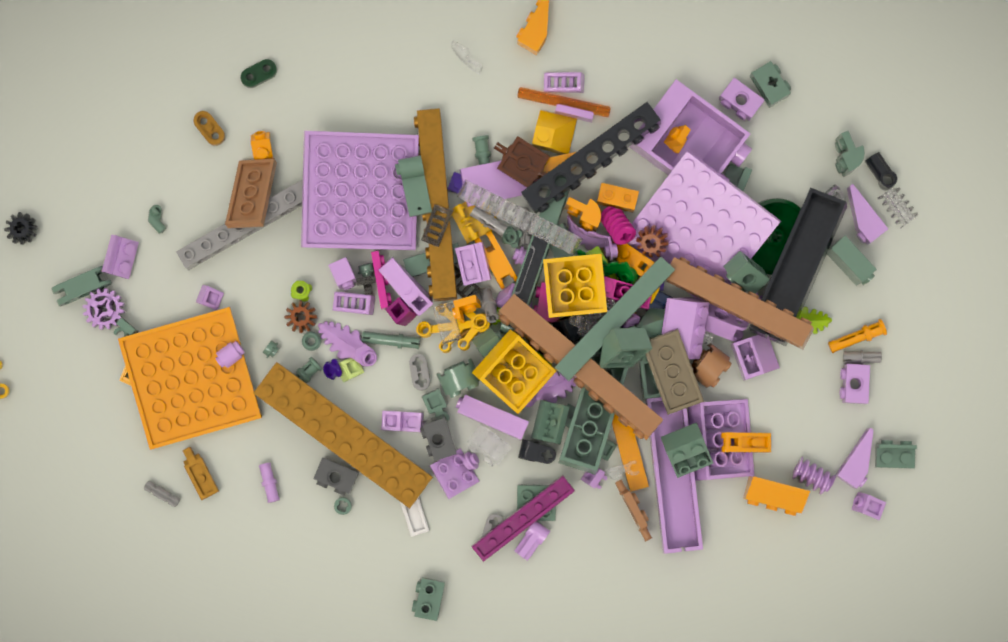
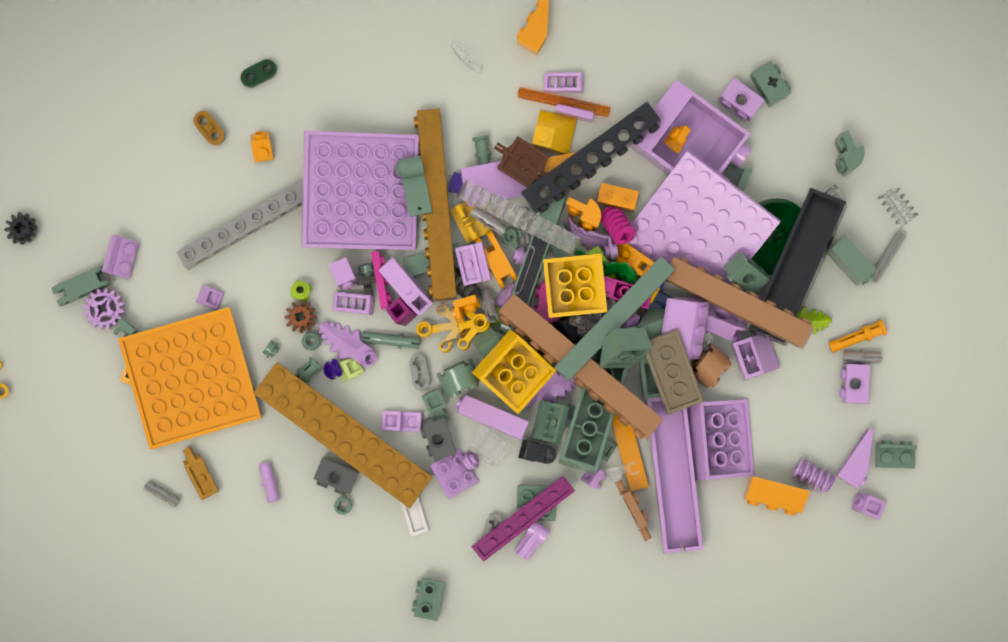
(154, 218): sand green arm -> none
(229, 354): lavender brick -> none
(251, 193): medium nougat plate -> none
(449, 212): clear smoke slope -> none
(659, 244): dark orange gear -> none
(686, 450): sand green slope -> none
(746, 442): light orange plate -> none
(865, 219): lavender slope -> none
(881, 169): black piece -> none
(888, 255): none -> light grey axle

